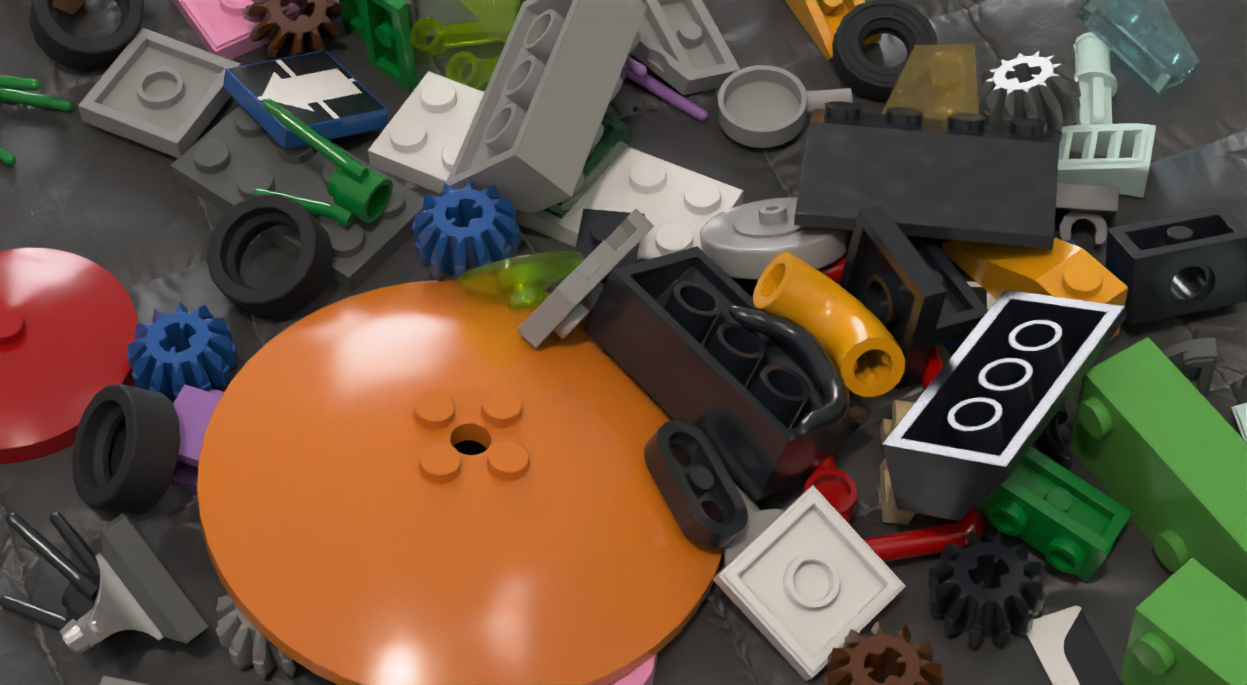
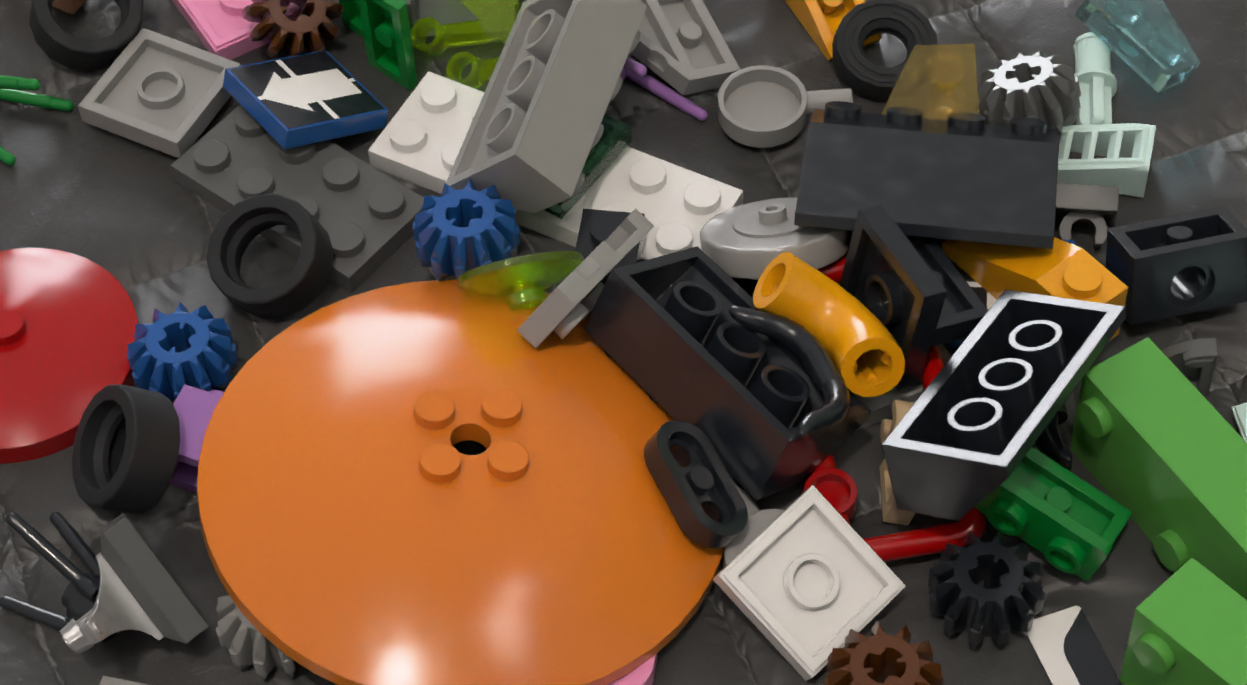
(354, 186): green plant -> none

